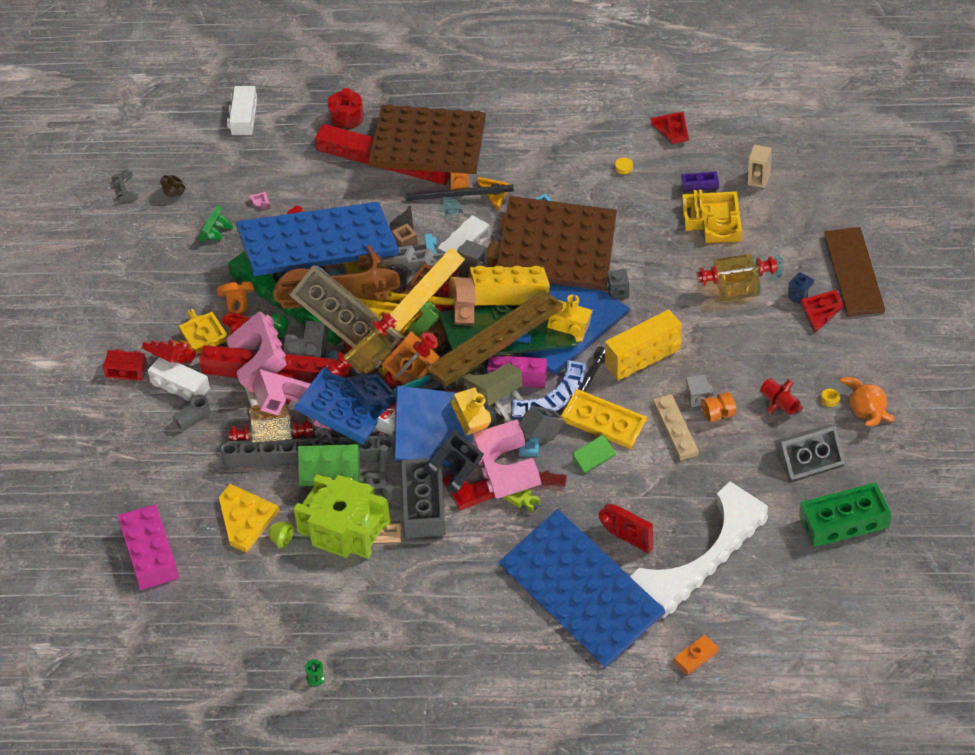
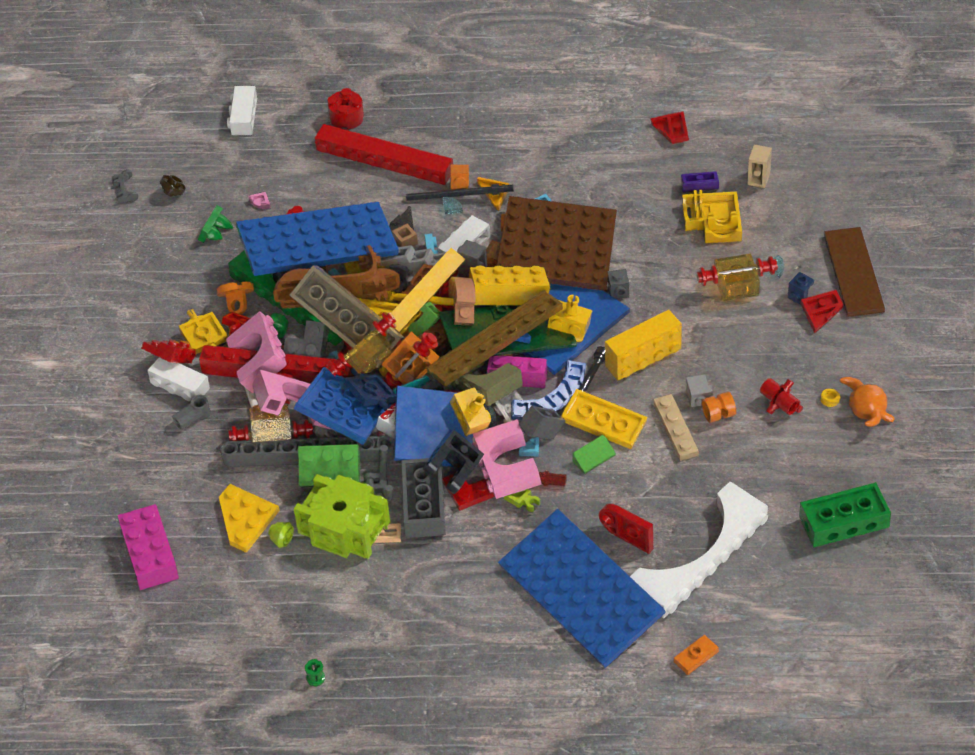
(124, 364): red brick -> none
(428, 139): reddish brown plate -> none
(623, 165): yellow tile -> none
(810, 451): dark grey slope -> none

